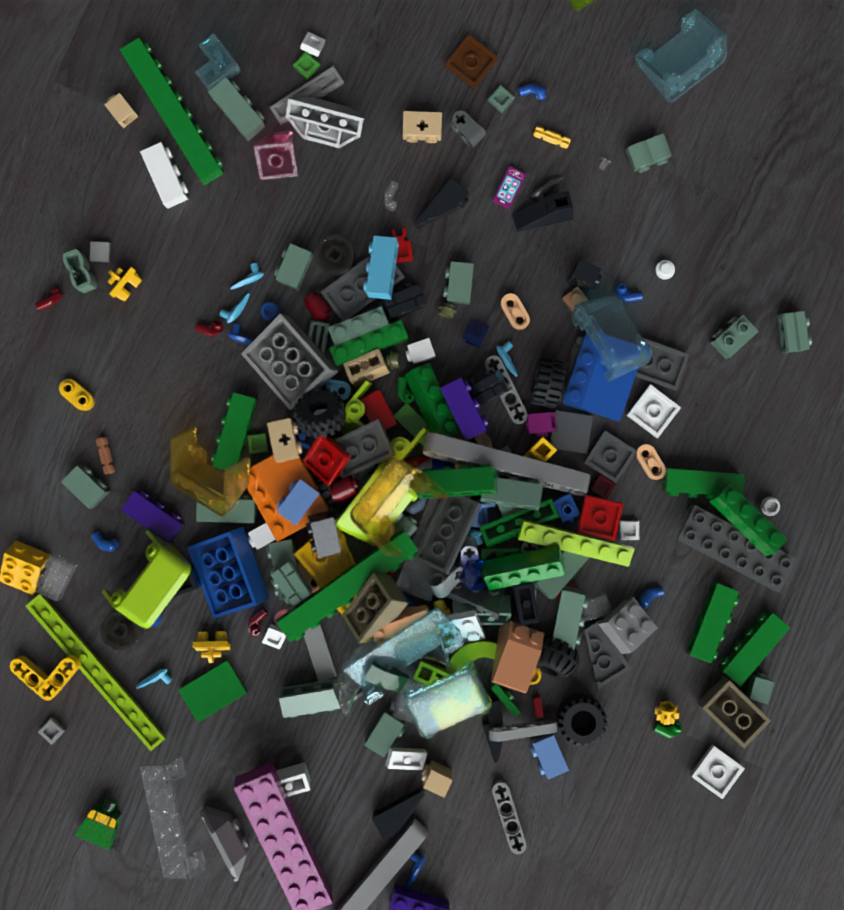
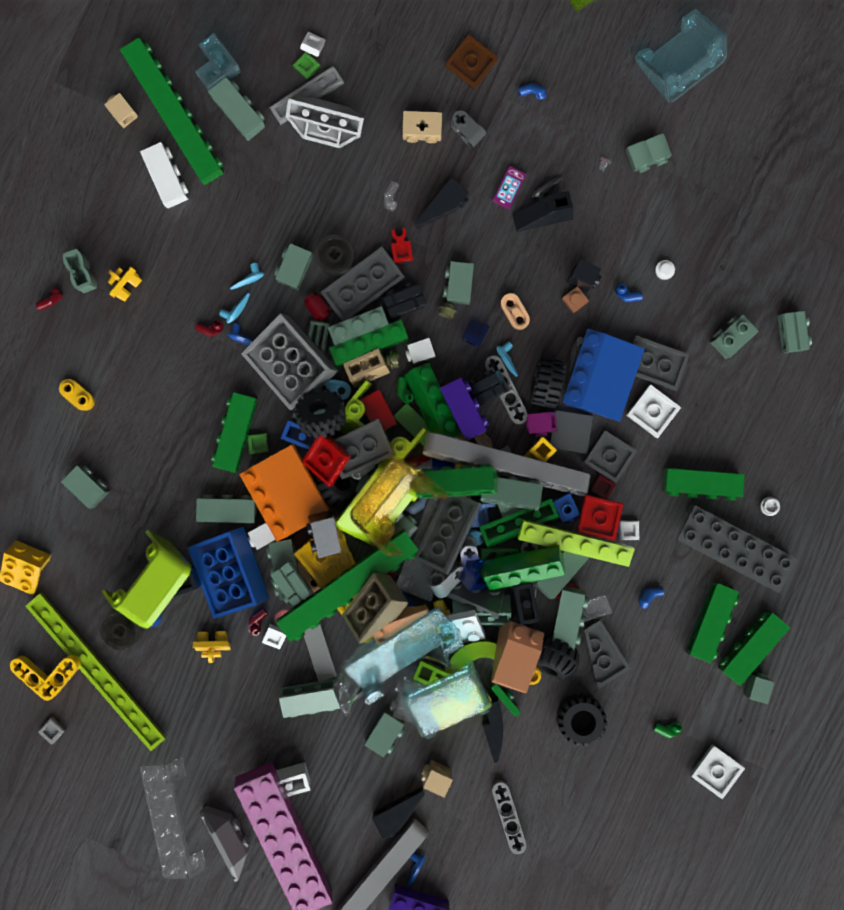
(56, 577): clear brick -> none
(100, 252): light grey tile -> none
(101, 825): green torso -> none
(105, 455): nougat axle -> none
(105, 545): blue arm -> none
(153, 515): dark purple brick -> none
(154, 677): medium azure bar -> none
(200, 480): clear yellow windscreen -> none
(213, 691): green tile -> none
(270, 311): blue plate -> none
(276, 156): clear pink slope -> none
(277, 431): tan brick -> none
(297, 502): medium blue brick -> none
(344, 488): dark red brick -> none
(381, 267): medium azure brick -> none
(385, 678): slope -> none
(406, 758): white plate -> none
(501, 98): sand green tile -> none
(523, 730): light grey beam -> none
(537, 705): dark red tile -> none
(549, 754): medium blue brick -> none
(552, 137): yellow axle -> none
(612, 335): clear light blue windscreen -> none
(627, 626): light grey brick -> none
(650, 461): light nougat plate -> none
(667, 712): yellow gear -> none
(733, 712): dark tan brick -> none
(748, 520): green brick -> none

